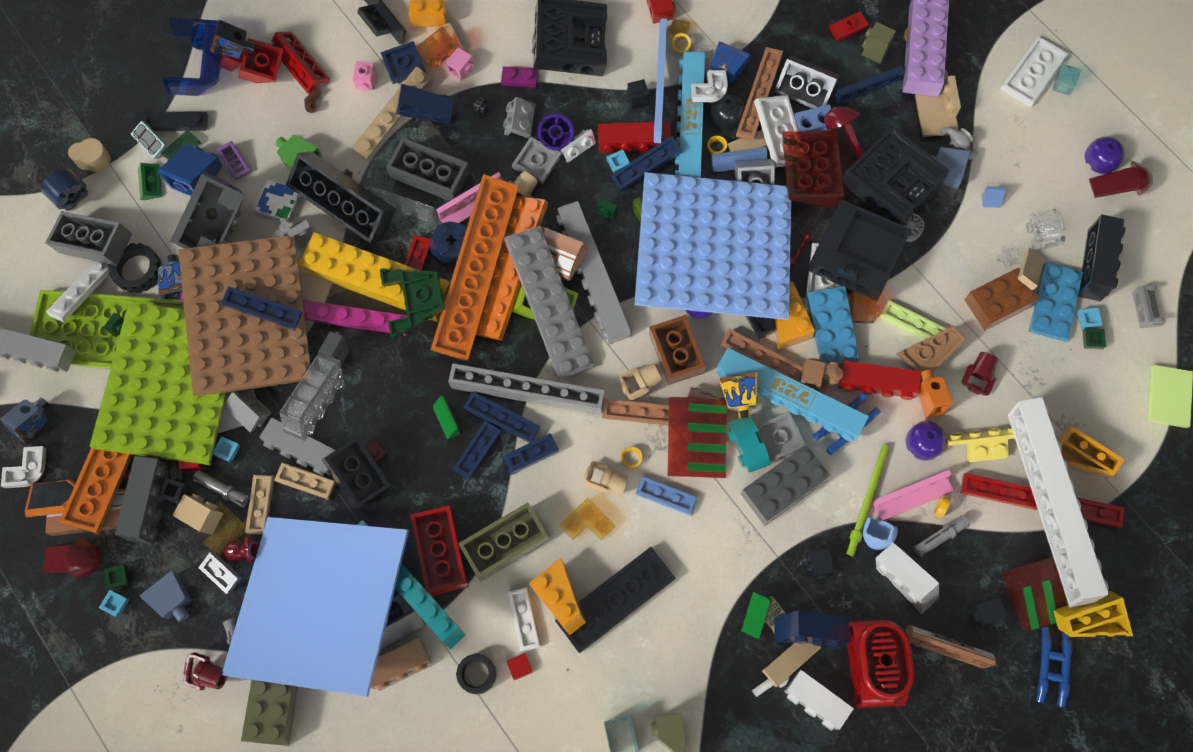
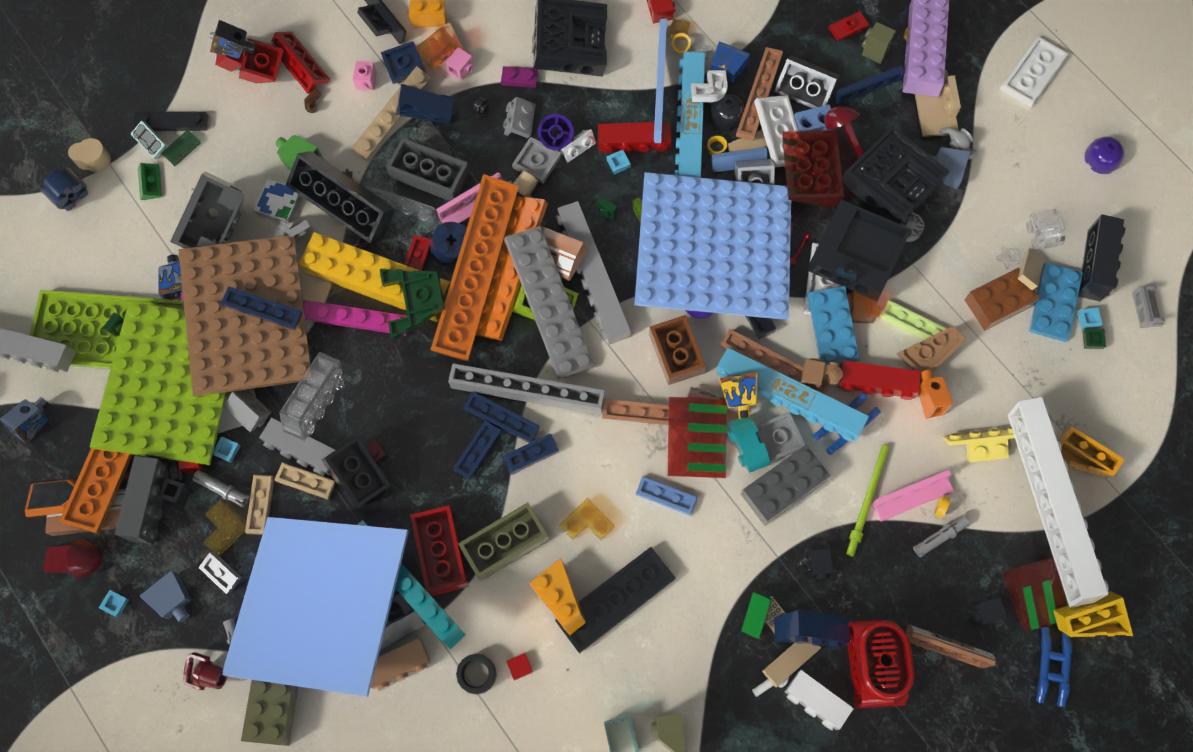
(30, 471): white plate -> none
(79, 291): white plate -> none
(89, 238): dark grey brick -> none
(116, 577): dark green plate -> none
(144, 282): black tyre -> none
(186, 167): blue slope -> none
(198, 514): tan brick -> none
(201, 36): clear blue windscreen -> none
(226, 149): medium lavender slope -> none
(238, 550): dark red animal -> none
(335, 346): dark grey brick -> none
(446, 418): green slope -> none
(524, 619): white tile -> none
(611, 480): tan piece -> none
(631, 449): yellow piece -> none
(638, 94): black brick -> none
(645, 377): tan piece -> none
(646, 163): dark blue plate -> none
(797, 327): light orange wedge -> none
(879, 533): light blue hair -> none
(908, 577): white wedge -> none
(926, 440): dark purple cylinder -> none
(983, 369): dark red piece -> none
(993, 196): medium blue slope -> none
(1023, 497): red plate -> none
(1066, 79): clear light blue brick -> none
(1135, 178): dark red piece -> none
(1170, 396): yellowish green tile -> none

